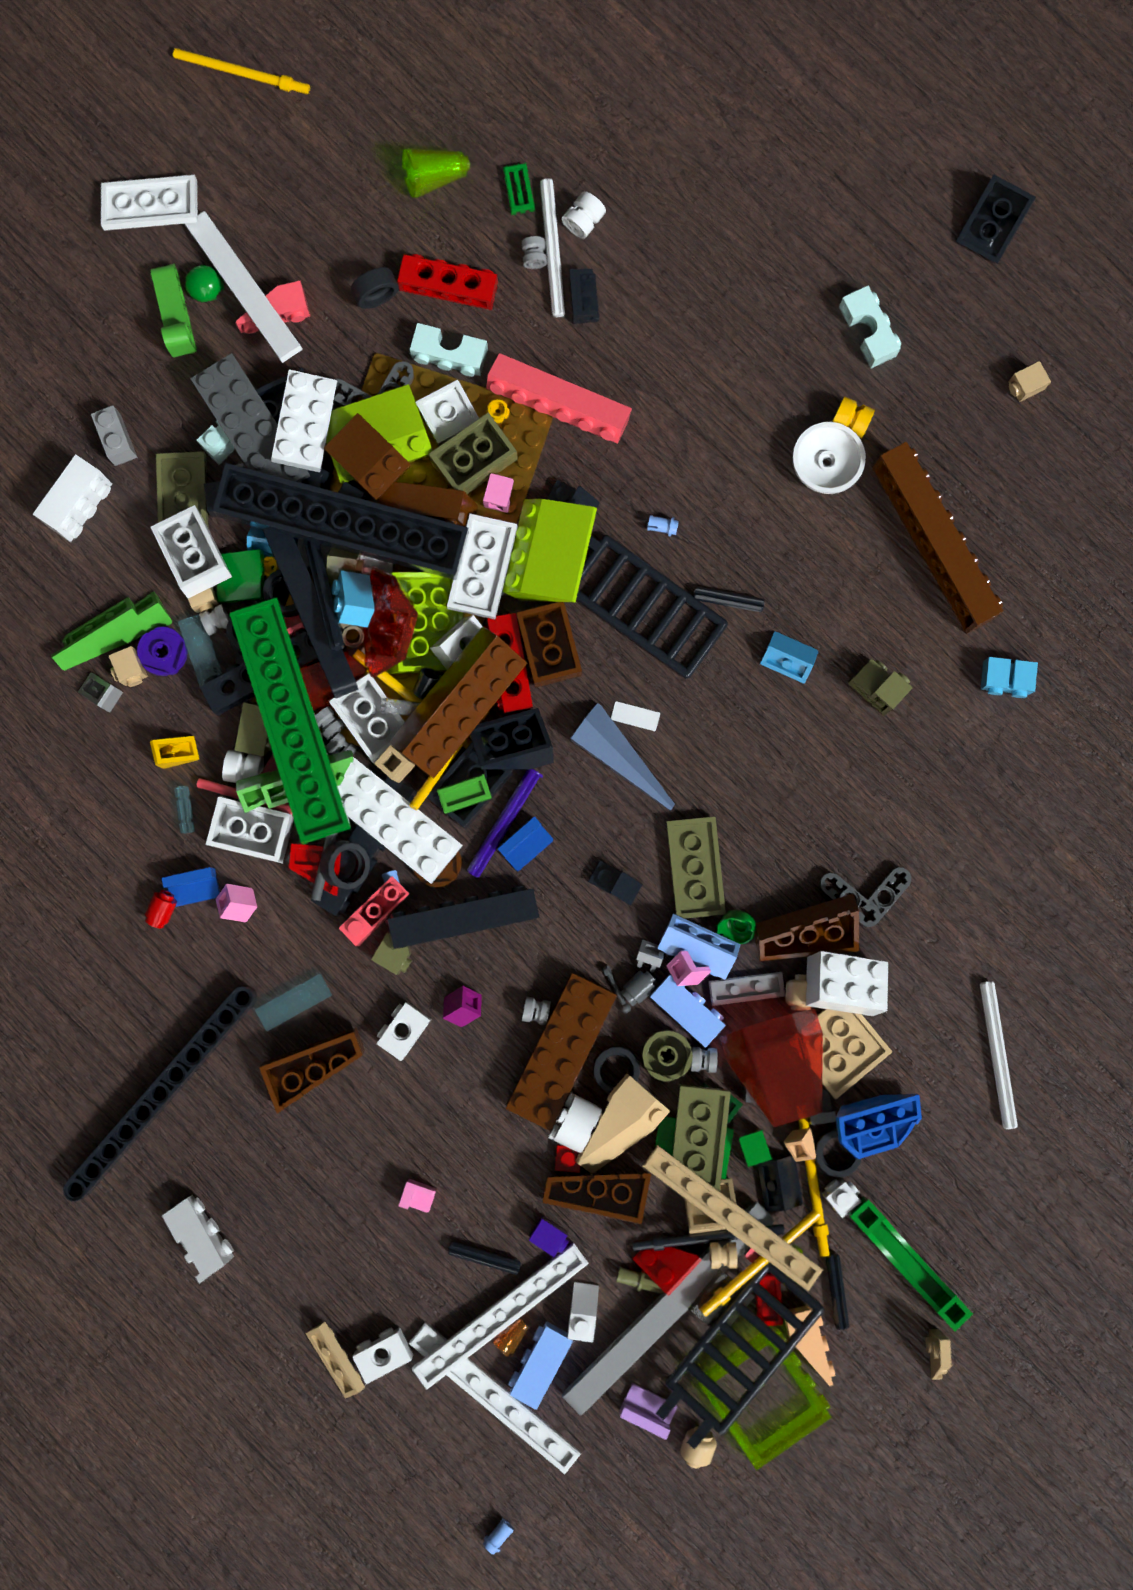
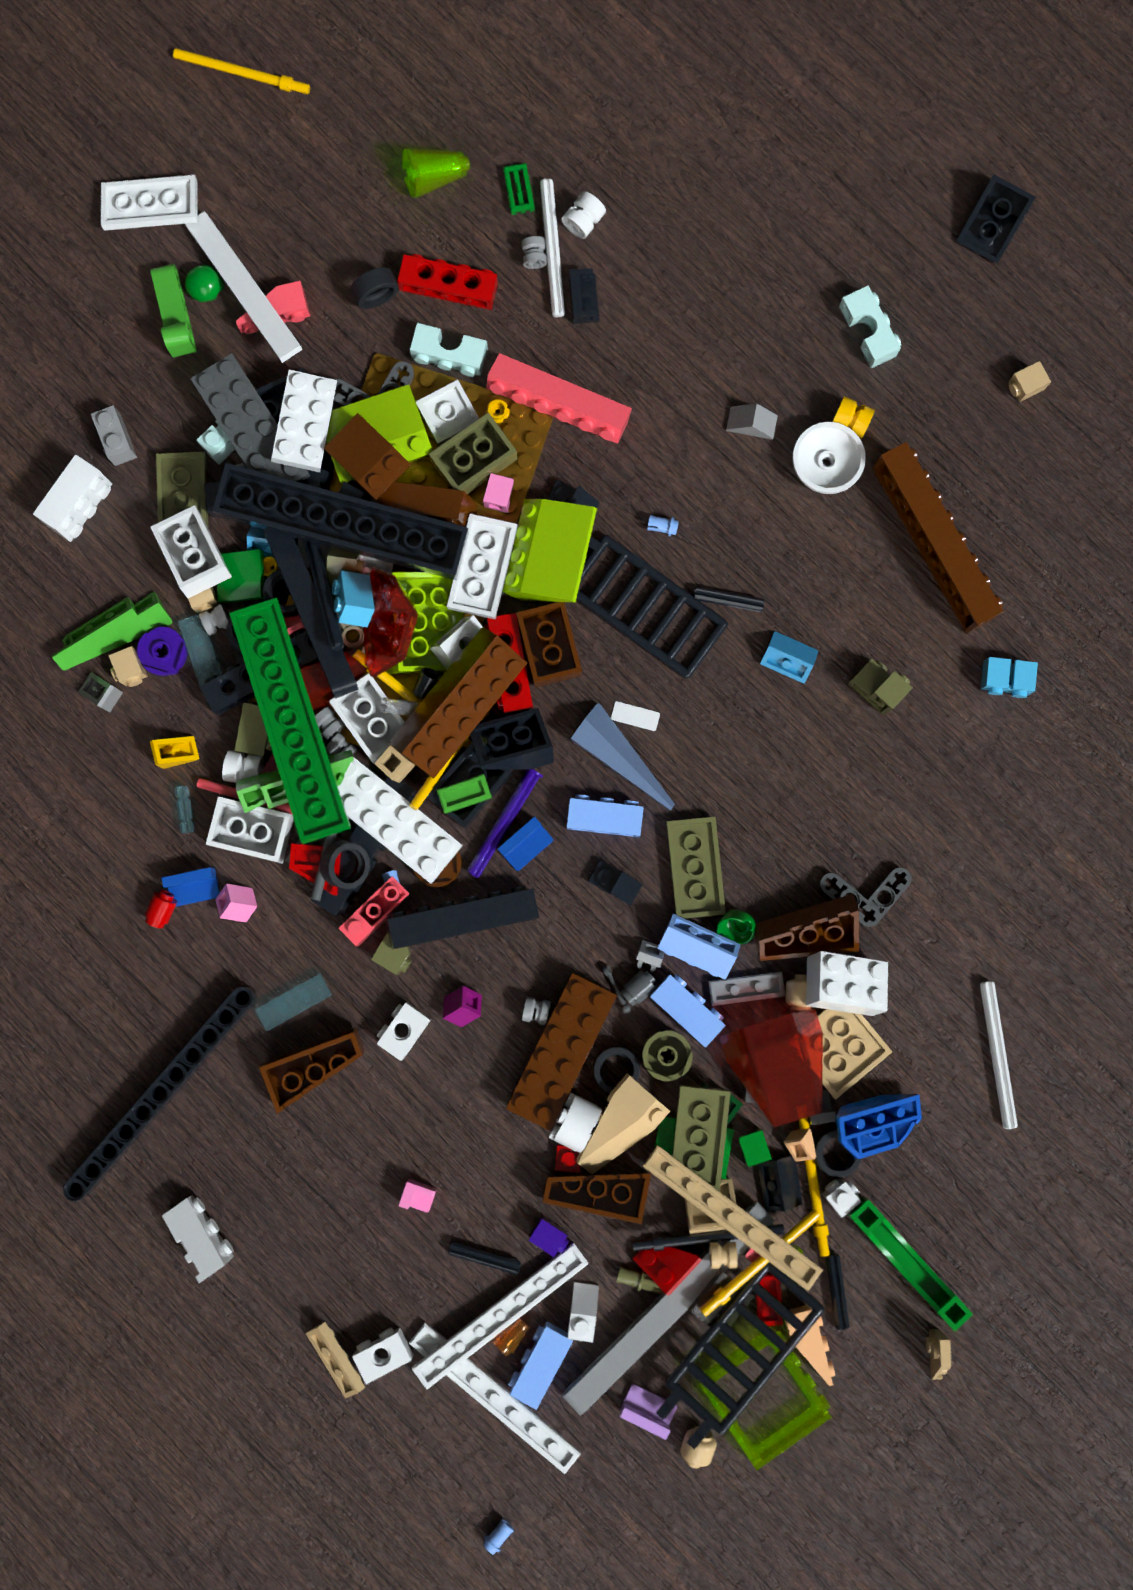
(605, 816): none -> light blue brick
(684, 970): bright pink panel -> none
(709, 1060): light grey wheel -> none
(752, 421): none -> light grey slope

